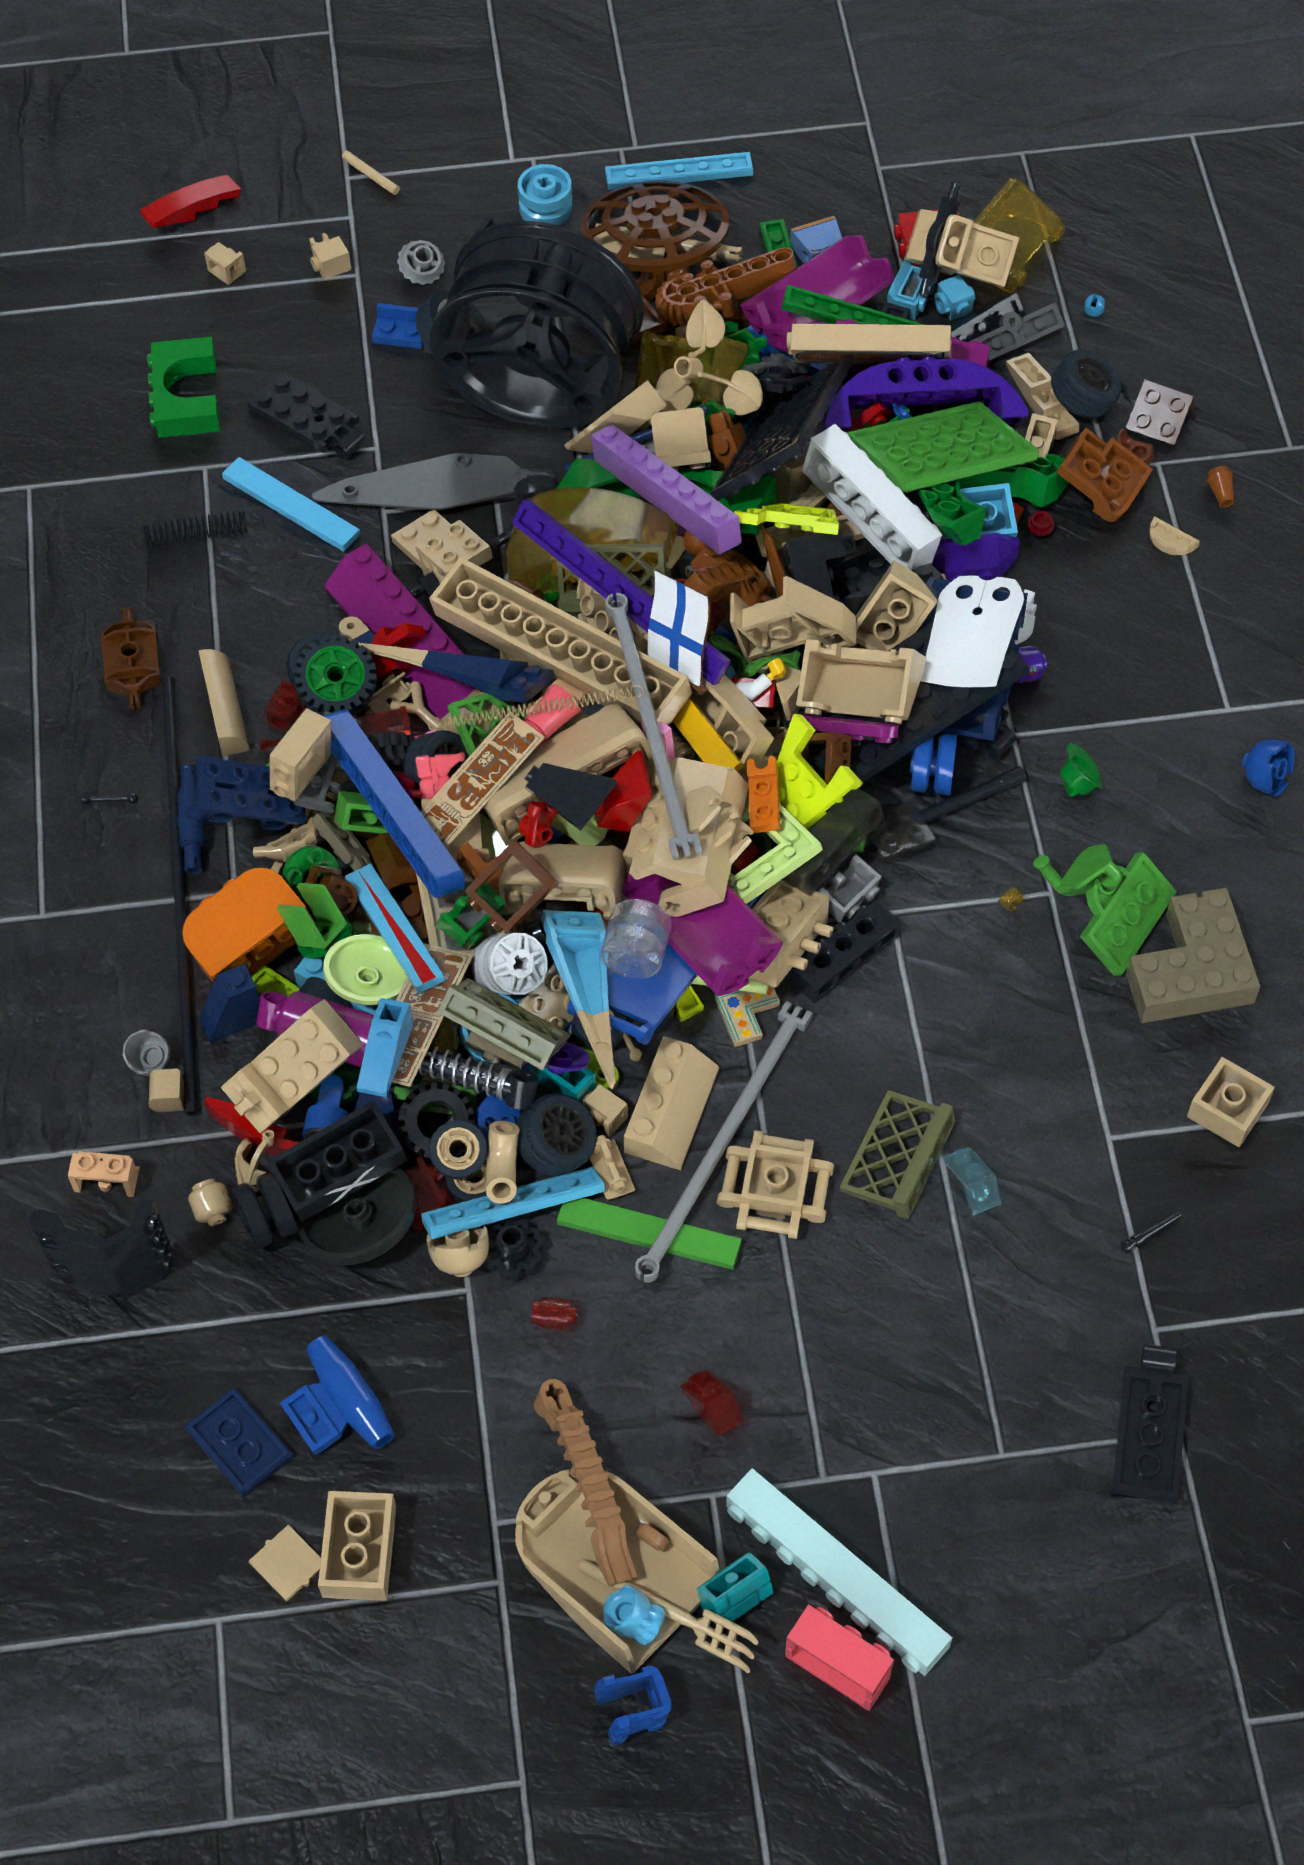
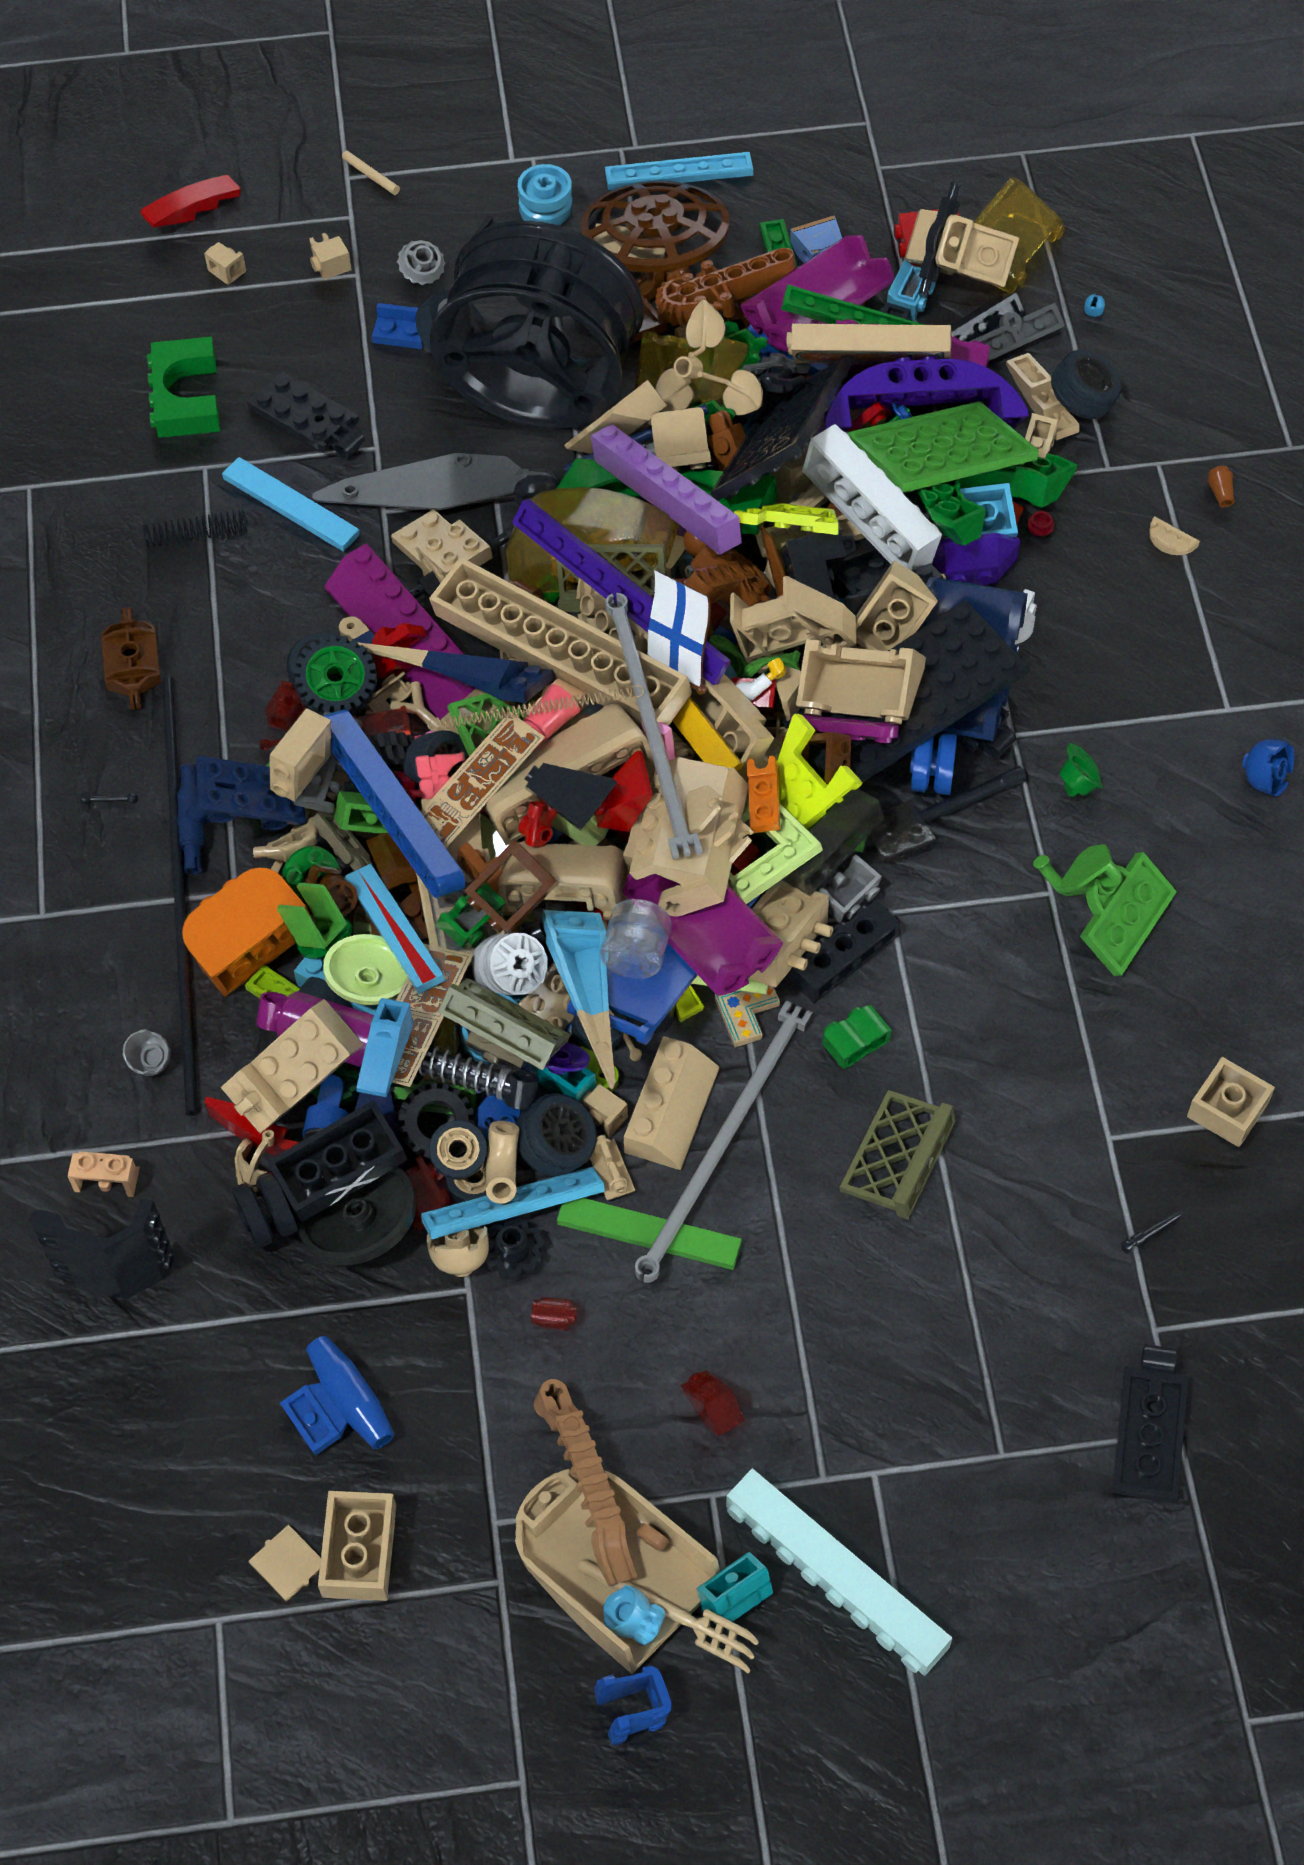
(166, 1090): tan piece -> none
(210, 1202): tan head -> none
(224, 702): tan brick -> none
(230, 1004): dark blue slope -> none
(238, 1442): dark blue tile -> none
(725, 252): tan pin -> none
(775, 1183): tan brick -> none
(839, 1656): coral piece -> none
(856, 1036): none -> green brick
(954, 297): medium azure brick -> none
(967, 646): white piece -> none
(977, 1179): clear light blue bracket -> none
(1010, 897): clear yellow hinge -> none
(1036, 662): dark purple head -> none
(1104, 473): dark orange slope -> none
(1141, 450): copper hair -> none
(1160, 412): bracket -> none
(1205, 969): dark tan piece -> none

